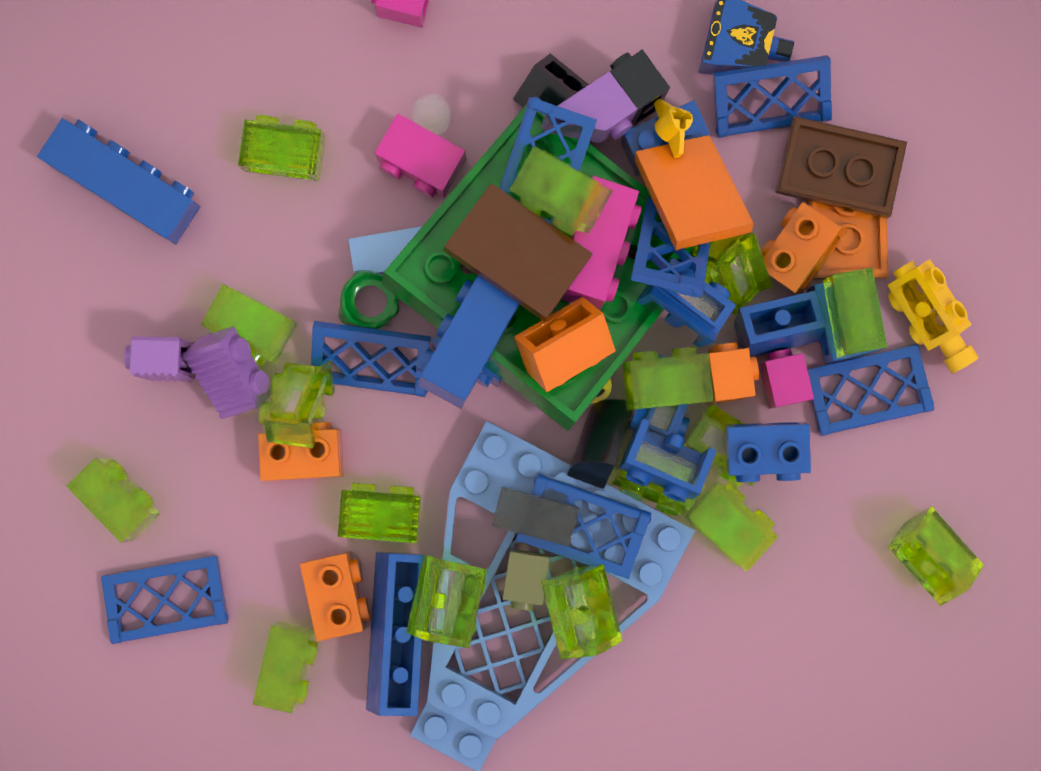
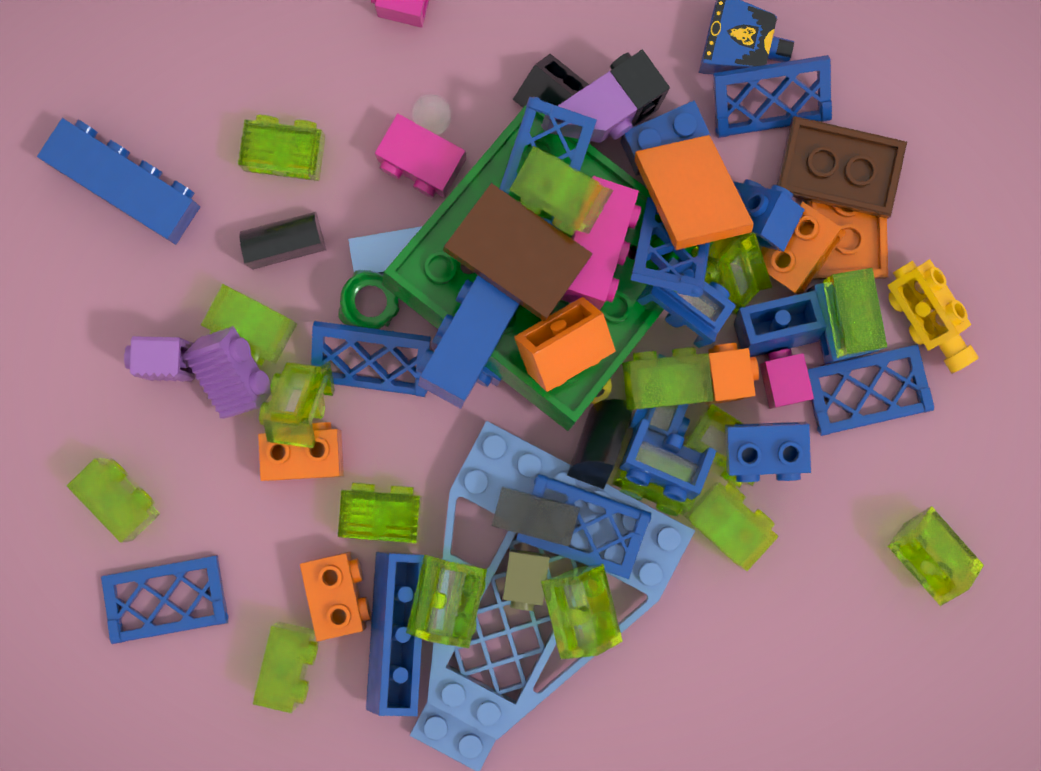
(281, 241): none -> black brick
(672, 125): yellow piece -> none
(771, 211): none -> blue brick

